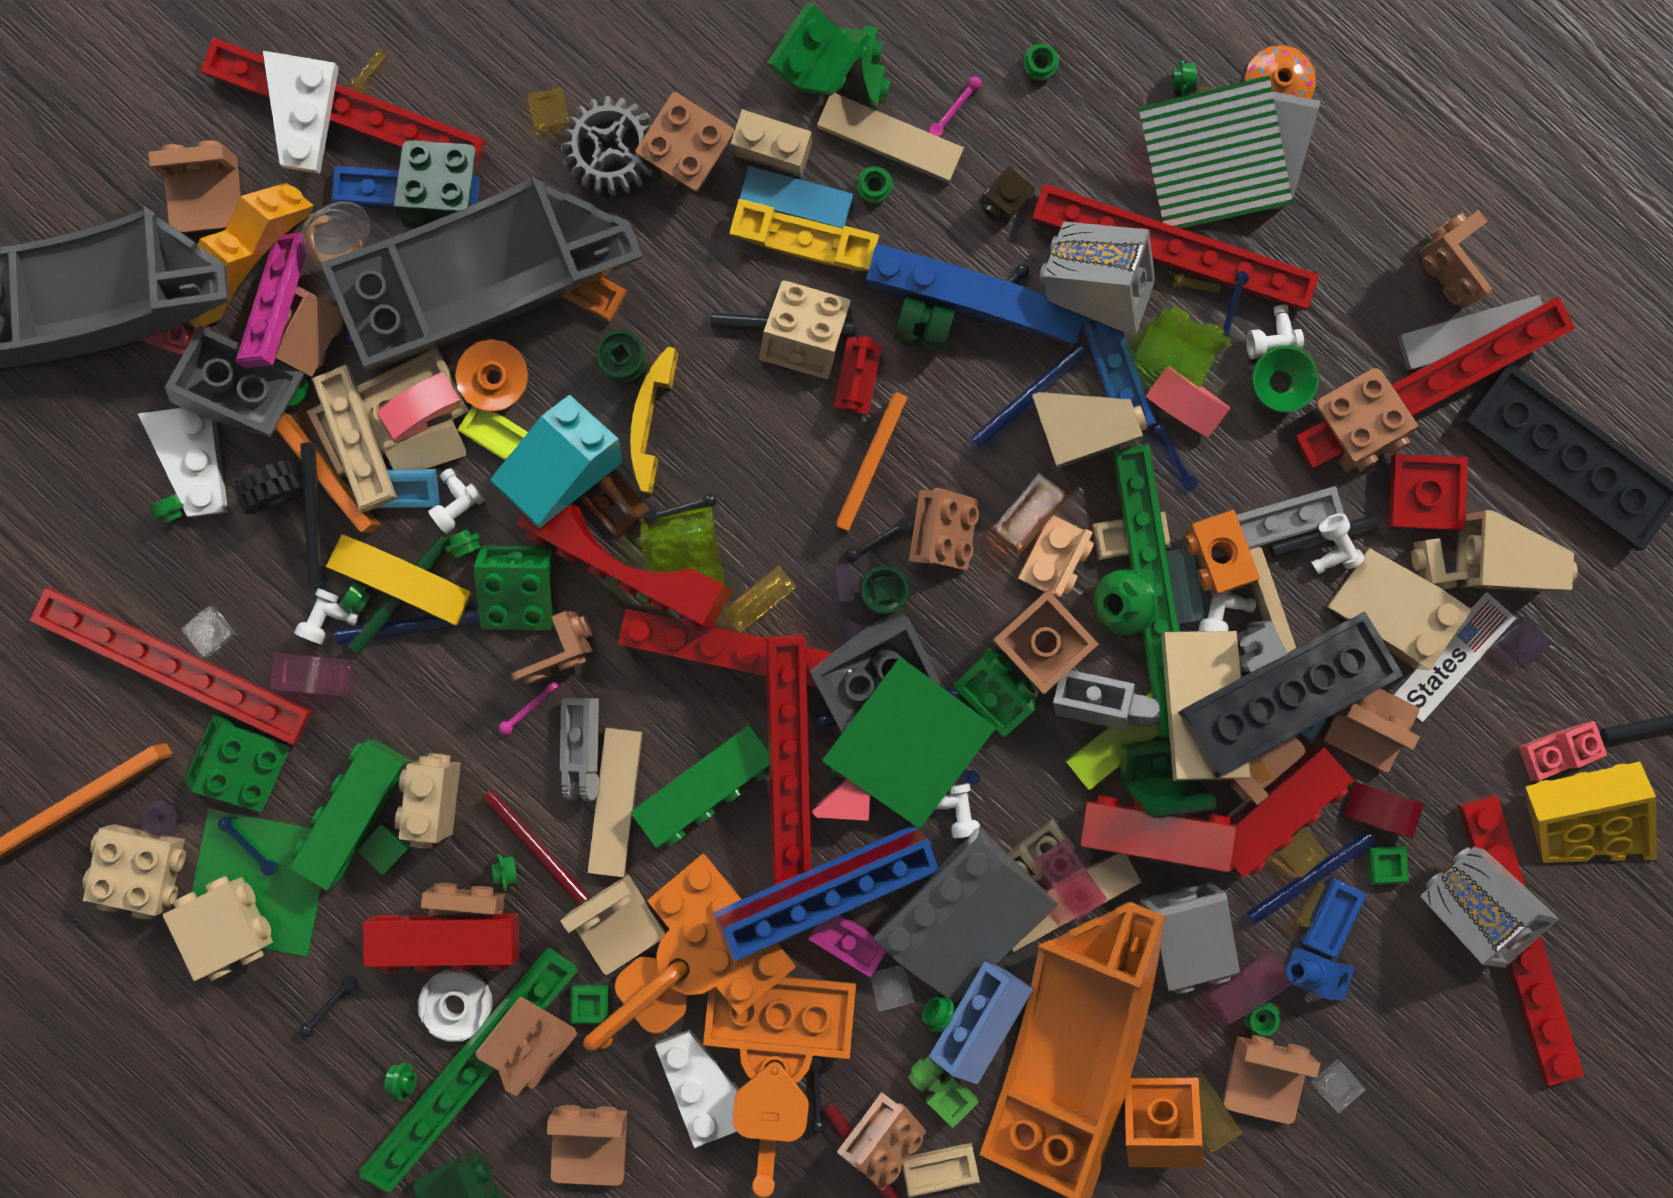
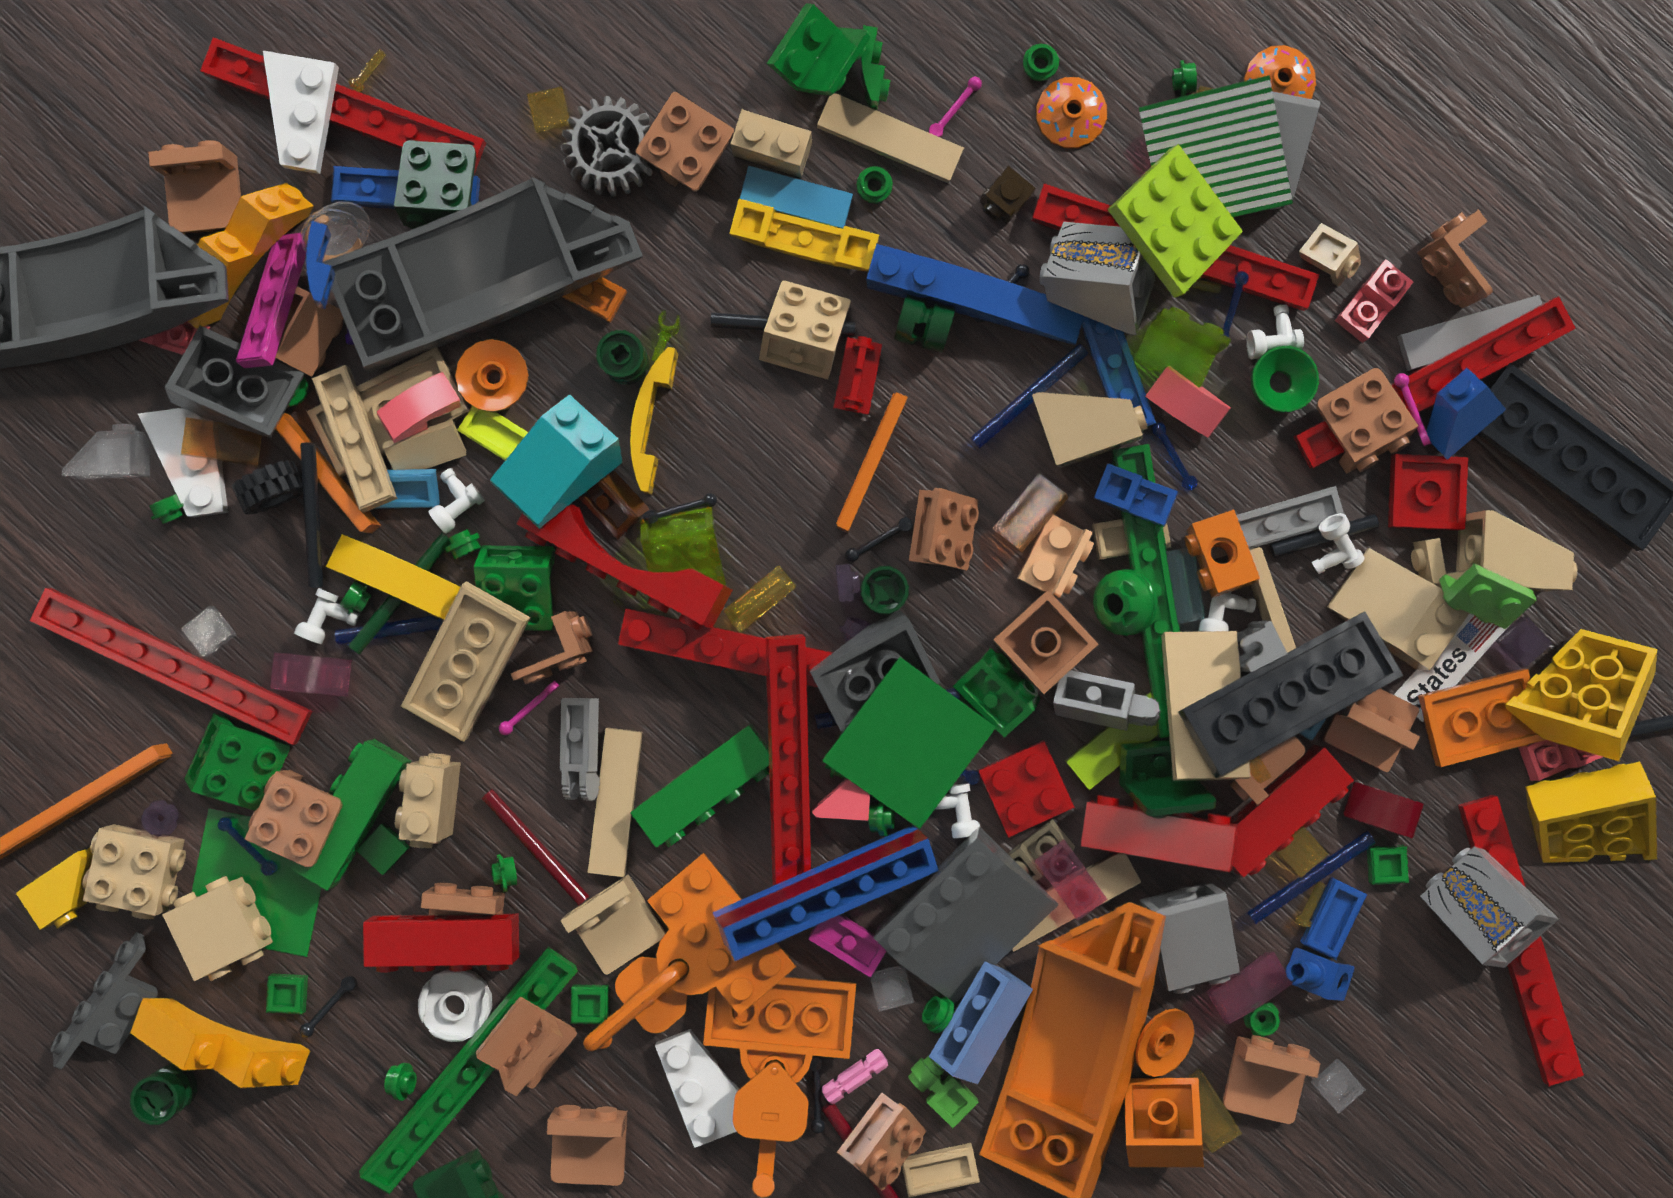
(58, 892): none -> yellow slope
(110, 1009): none -> dark grey bracket
(112, 455): none -> clear slope
(163, 1094): none -> dark green wheel
(200, 1044): none -> light orange arch
(220, 442): none -> clear orange tile
(286, 993): none -> green tile
(293, 818): none -> nougat bracket
(319, 274): none -> blue slope
(465, 661): none -> tan tile
(666, 332): none -> clear neon green hand
(854, 1076): none -> bright pink axle
(881, 818): none -> green plate
(1026, 788): none -> red plate
(1066, 128): none -> orange dish
(1135, 495): none -> blue slope
(1164, 1042): none -> orange dish
(1175, 221): none -> lime plate
(1332, 253): none -> tan bracket
(1374, 301): none -> coral slope
(1402, 381): none -> dark pink hinge
(1461, 413): none -> blue slope
(1473, 718): none -> orange plate
(1487, 596): none -> bright green bracket
(1588, 694): none -> yellow wedge

